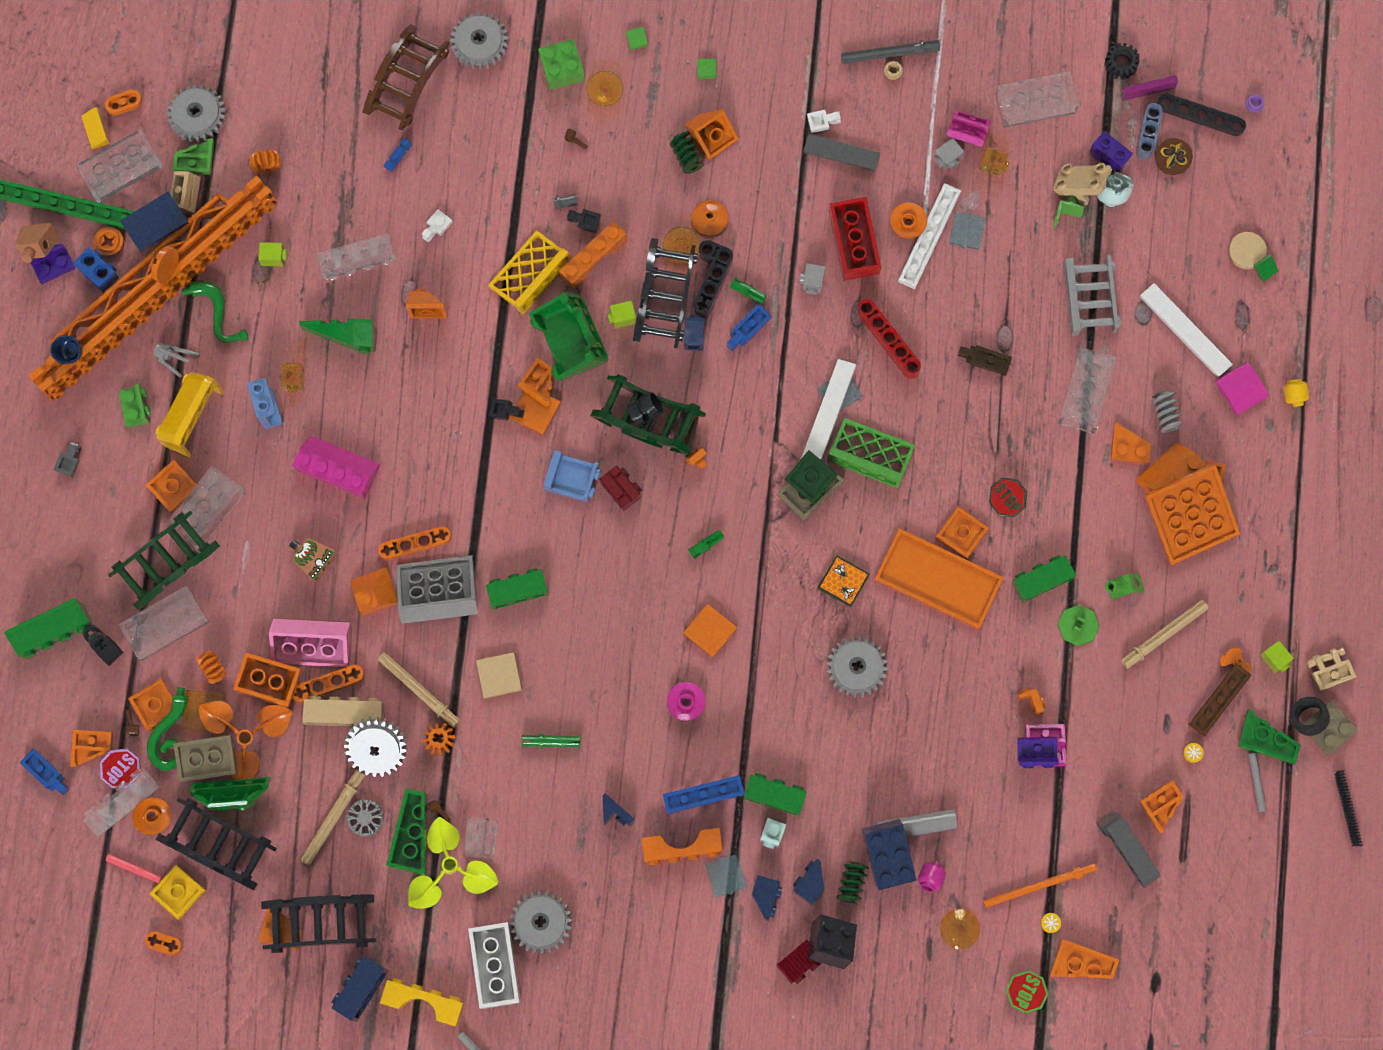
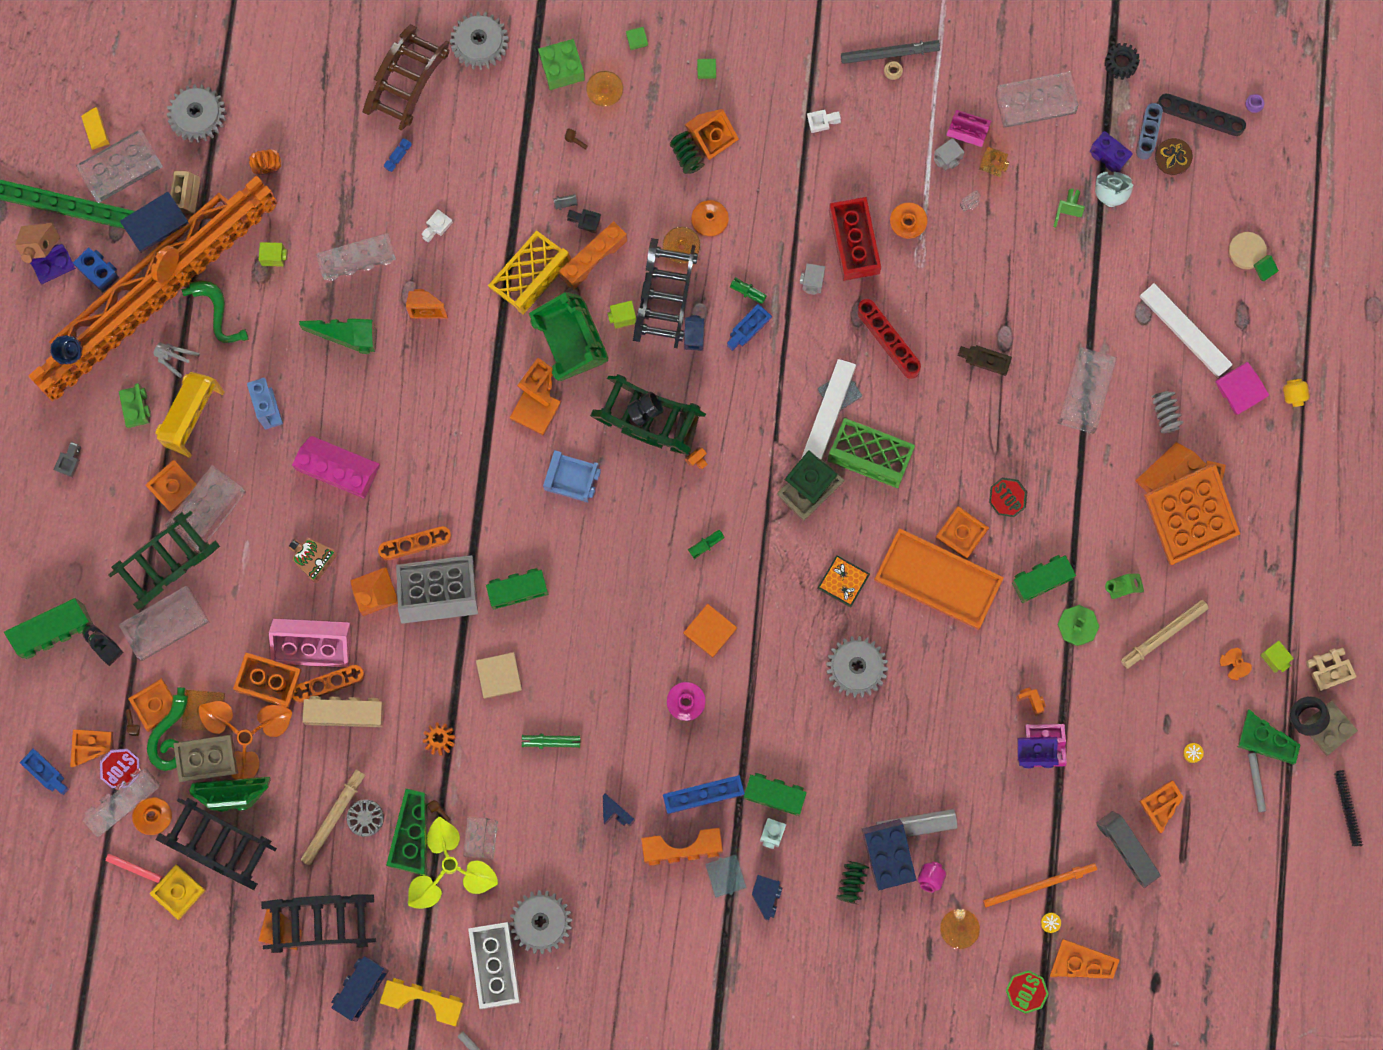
(100, 241): orange gear -> none
(123, 100): orange plate -> none
(161, 947): orange beam -> none
(195, 159): bright green wing -> none
(211, 666): orange gear -> none
(288, 370): clear yellow brick -> none
(362, 750): gear -> none
(437, 706): tan axle -> none
(502, 409): black plate -> none
(620, 487): dark red brick -> none
(710, 281): black beam -> none
(796, 964): dark red brick -> none
(811, 884): dark blue slope -> none
(832, 941): black brick -> none
(841, 152): dark grey tile -> none
(928, 239): white tile -> none
(967, 230): clear light blue piece -> none
(1076, 305): light grey fence -> none
(1082, 181): tan shield -> none
(1129, 446): orange wing -> none
(1149, 88): magenta tile -> none
(1220, 699): reddish brown tile -> none

